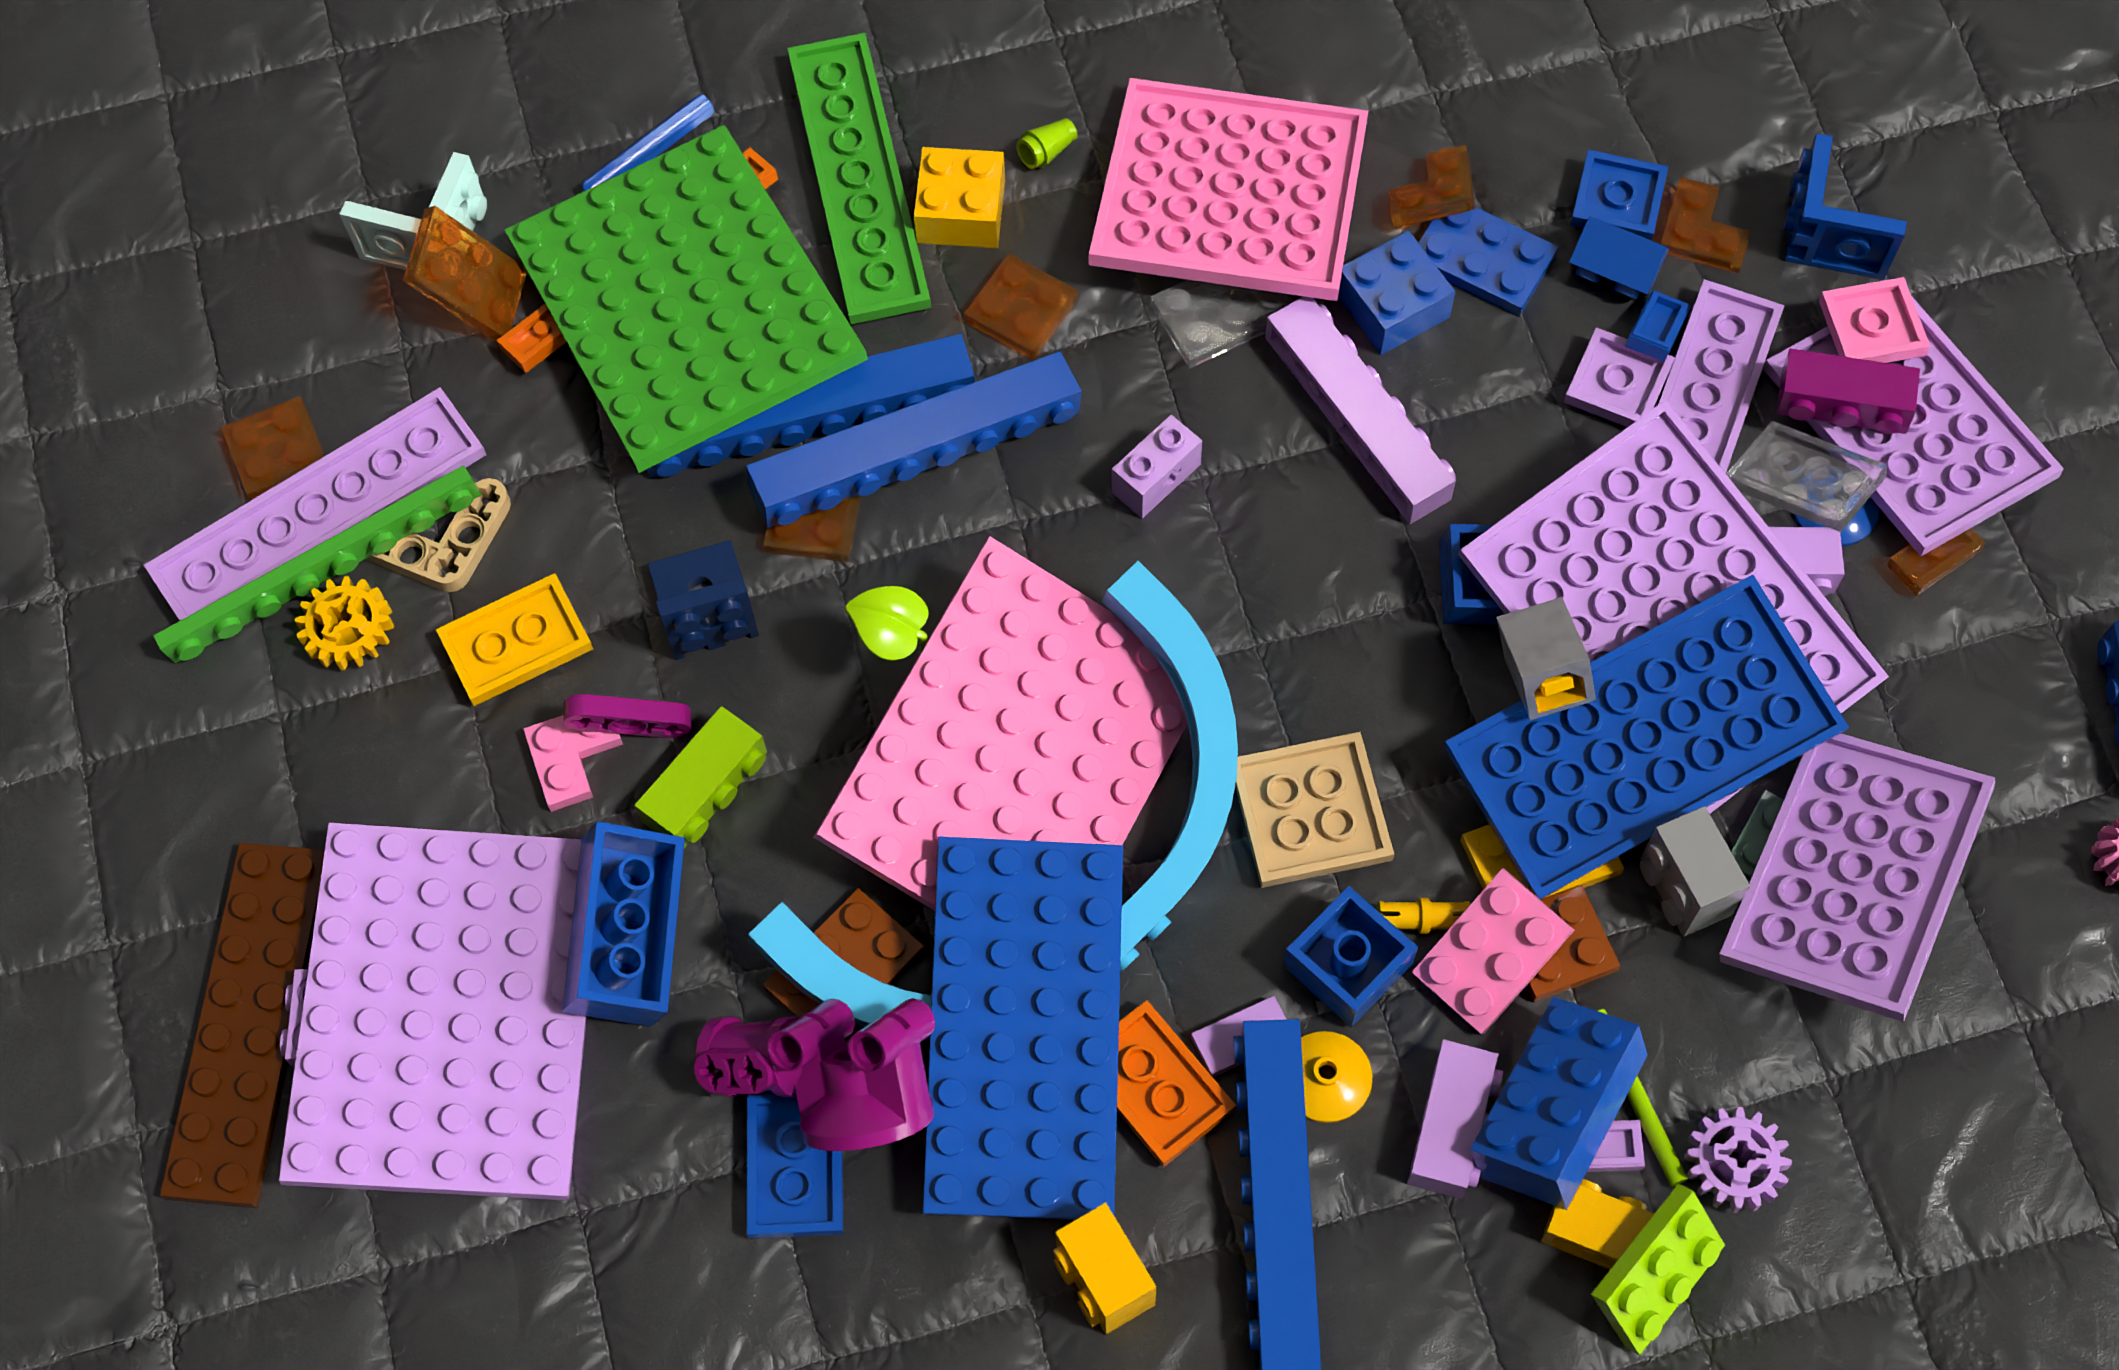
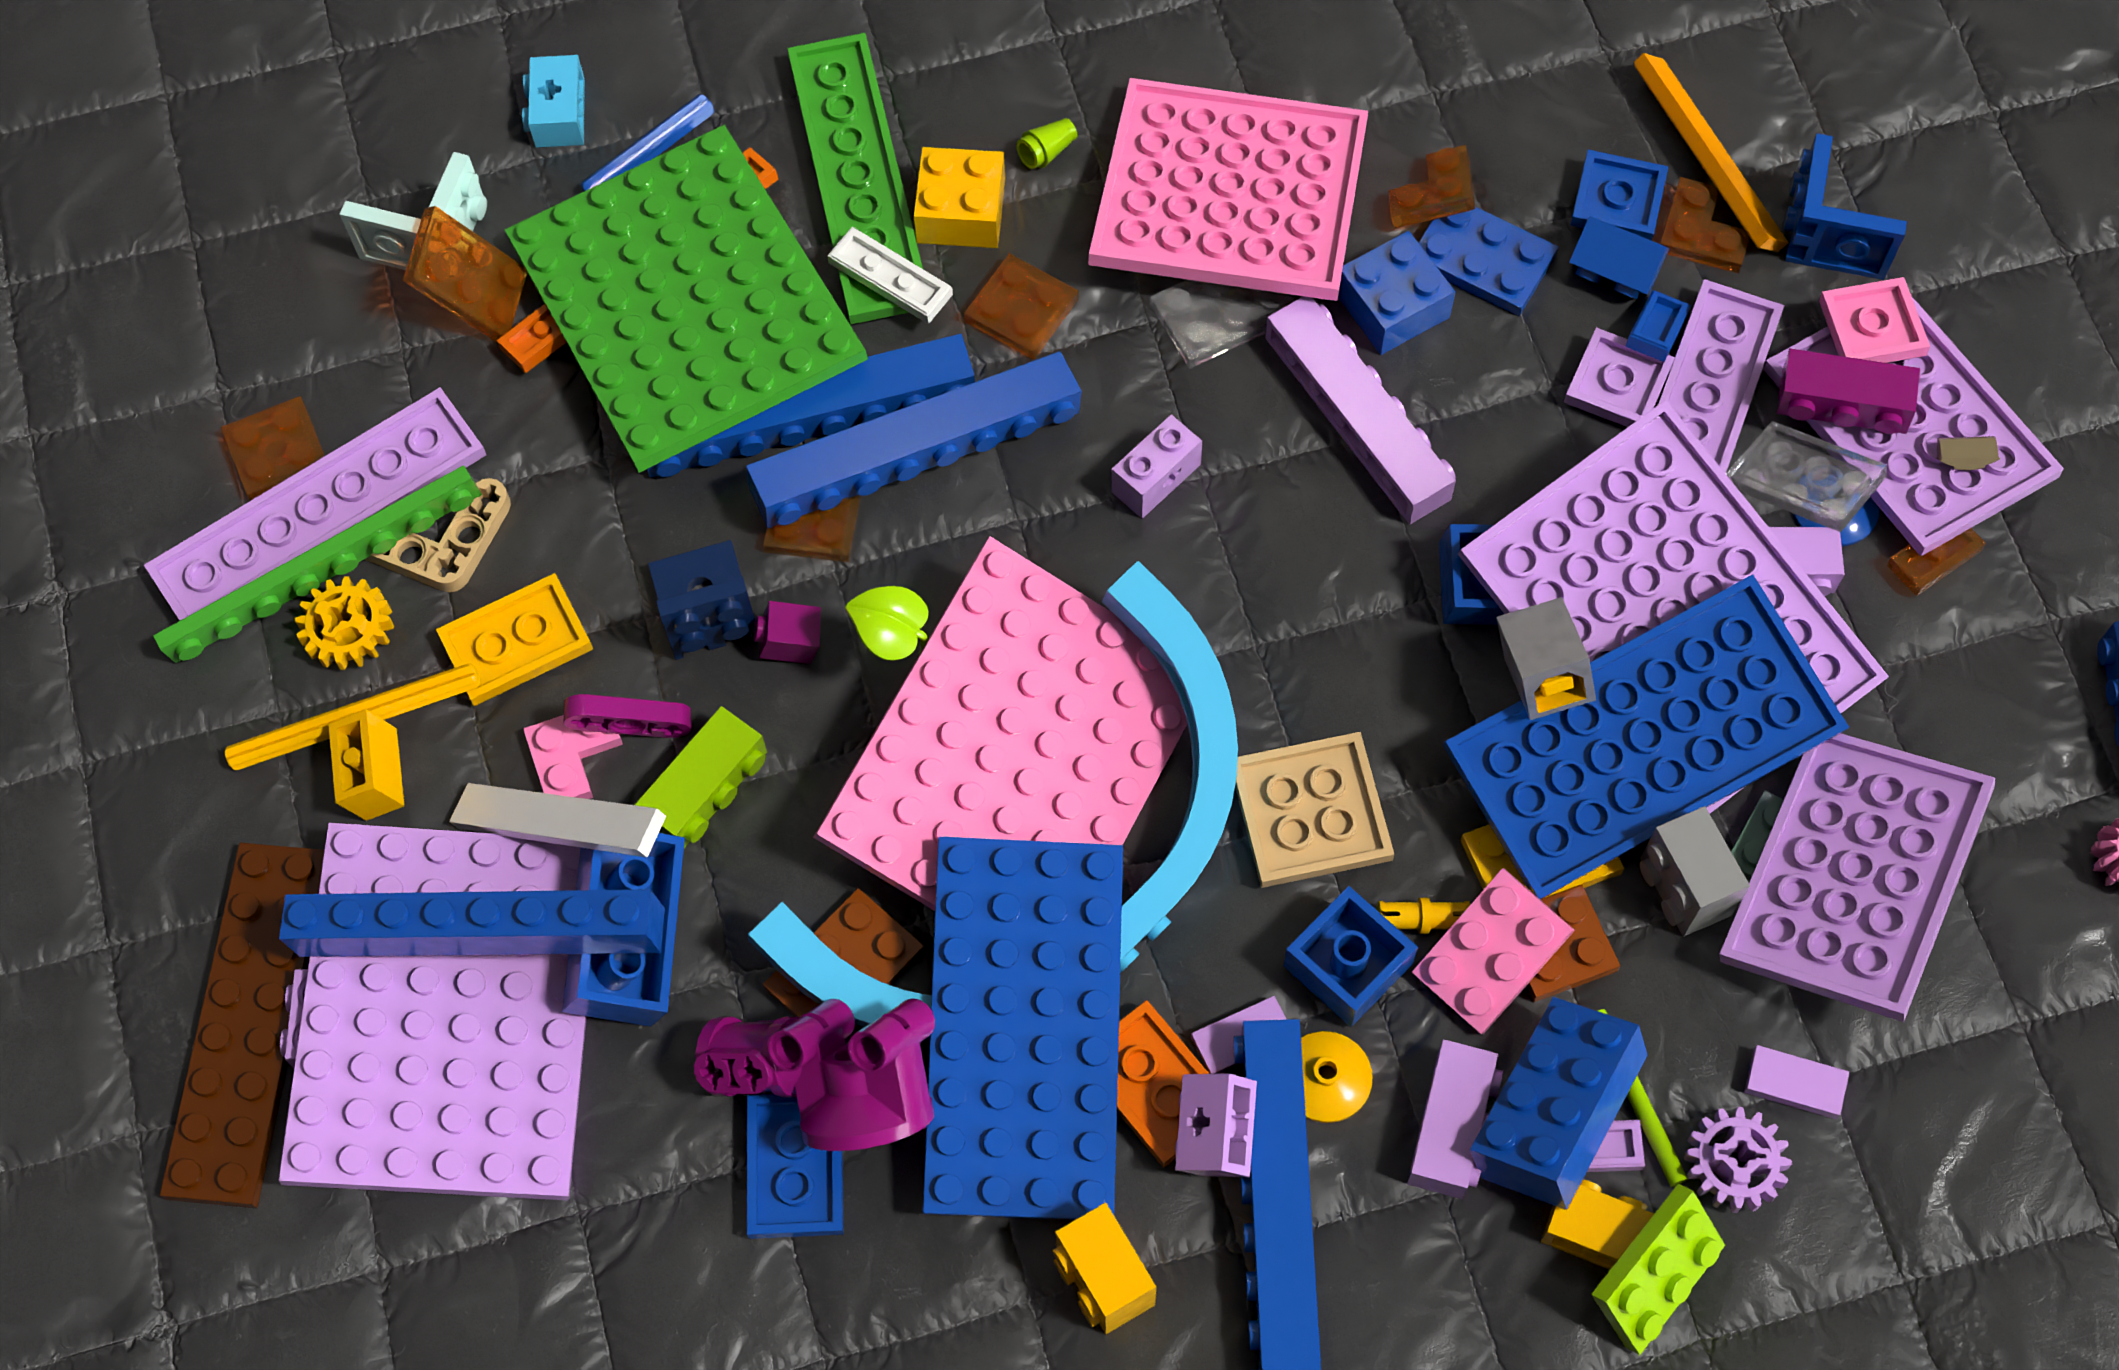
(366, 765): none -> yellow brick
(382, 705): none -> yellow axle
(473, 923): none -> blue brick
(555, 101): none -> medium azure brick
(558, 819): none -> white tile
(788, 632): none -> magenta brick
(890, 275): none -> white tile
(1216, 1125): none -> lavender brick
(1710, 153): none -> light orange tile
(1796, 1082): none -> lavender tile
(1967, 452): none -> dark tan piece

